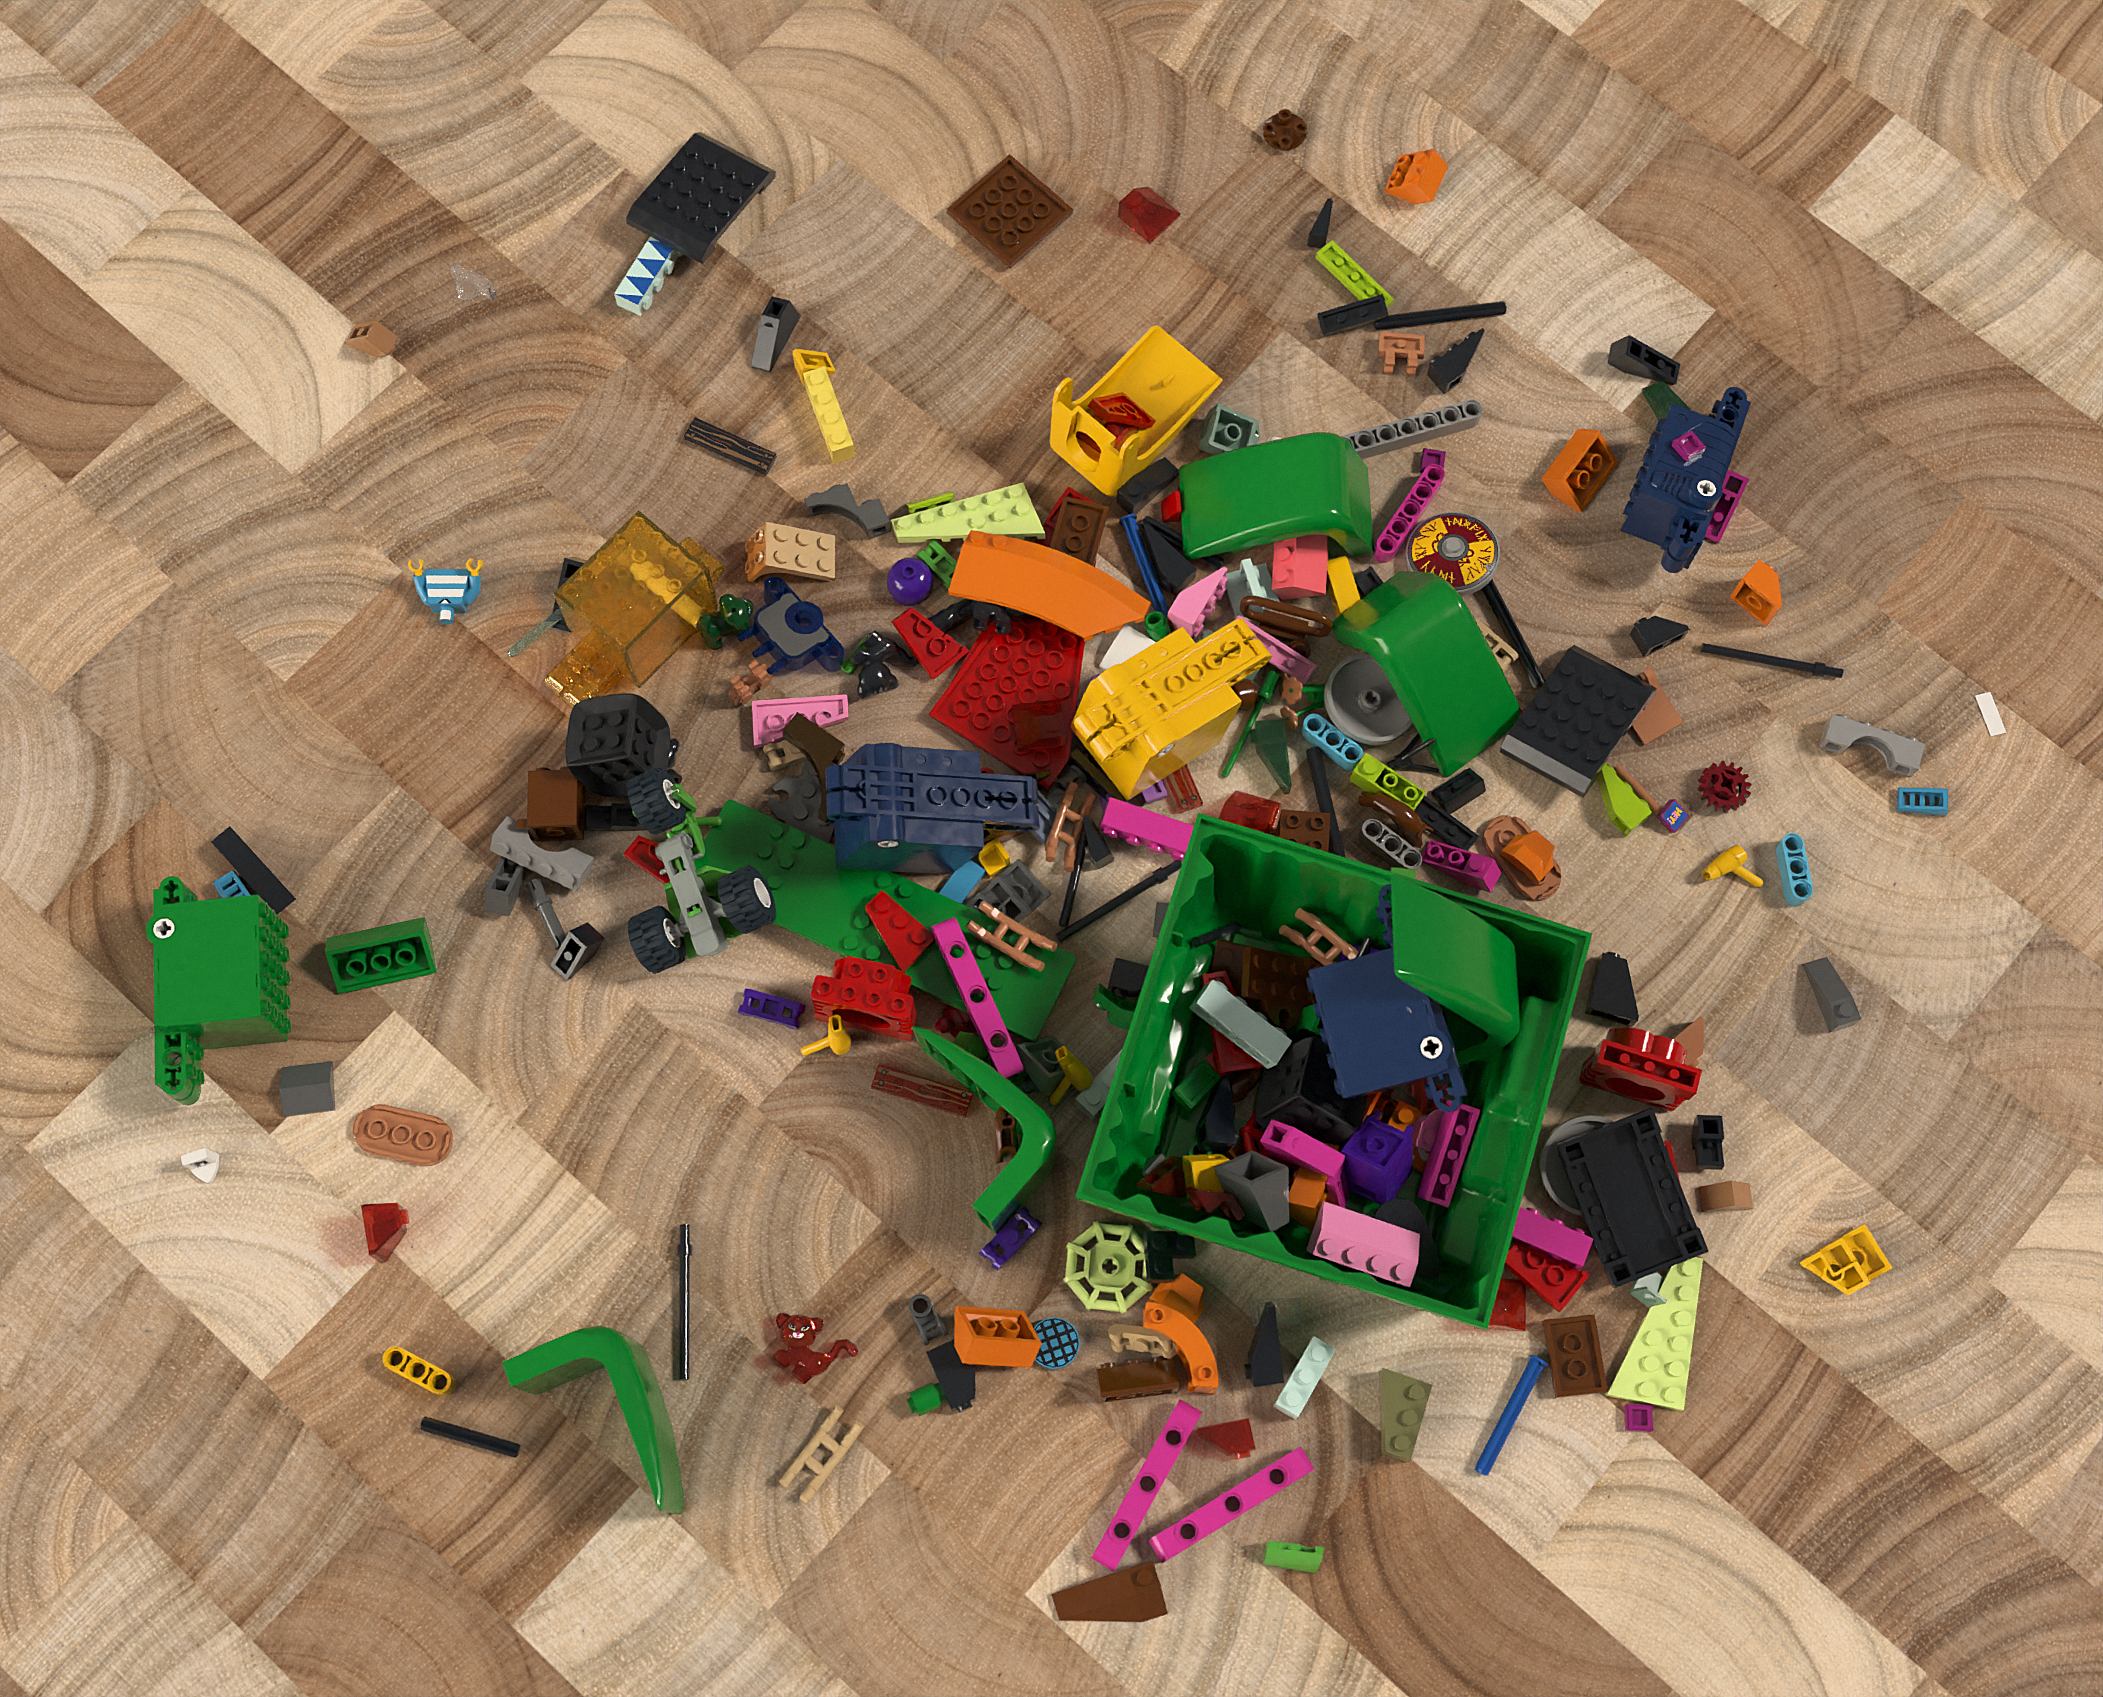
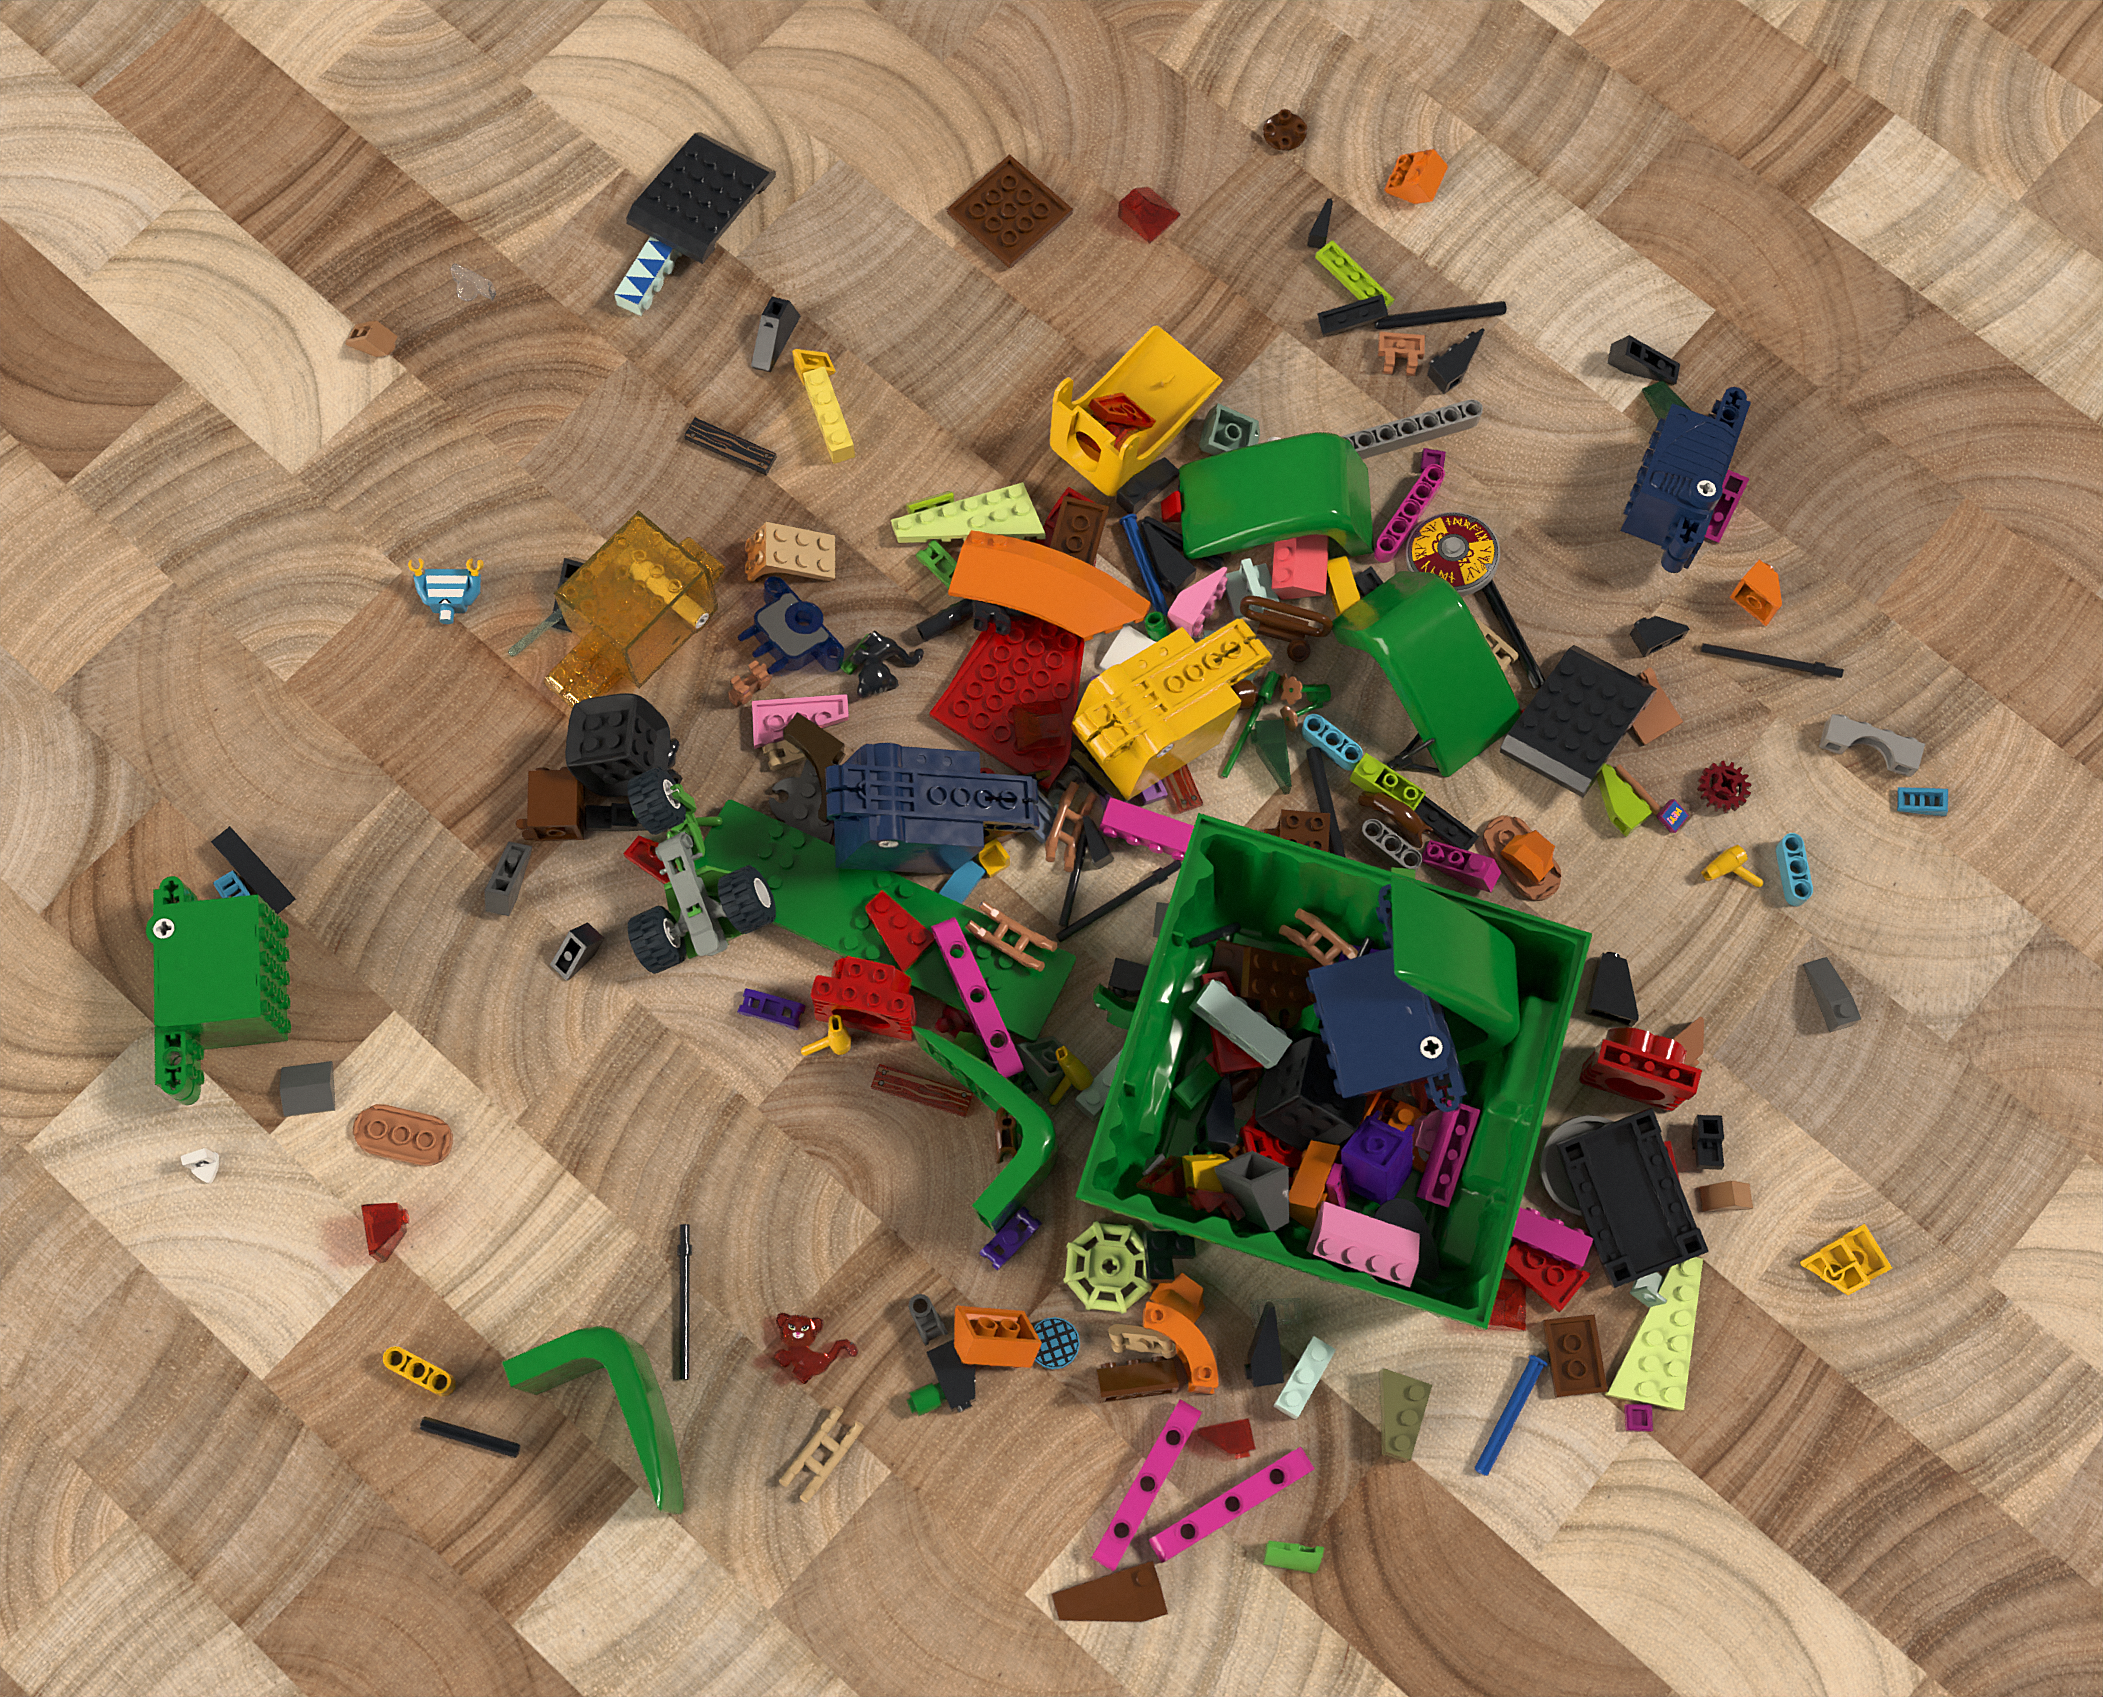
(380, 955): green slope -> none
(543, 905): dark grey pin -> none
(565, 867): light grey arch -> none
(732, 616): dark green animal -> none
(840, 501): dark grey arch -> none
(909, 581): dark purple cylinder -> none
(929, 644): red wing -> none
(1013, 892): dark grey slope -> none
(1250, 811): clear red slope -> none
(1283, 656): bright pink tile -> none
(1301, 1149): dark pink slope -> none
(1364, 702): light grey dish -> none
(1459, 790): black slope -> none
(1580, 469): orange slope -> none
(1688, 446): magenta tile -> none
(1990, 714): white sticker -> none

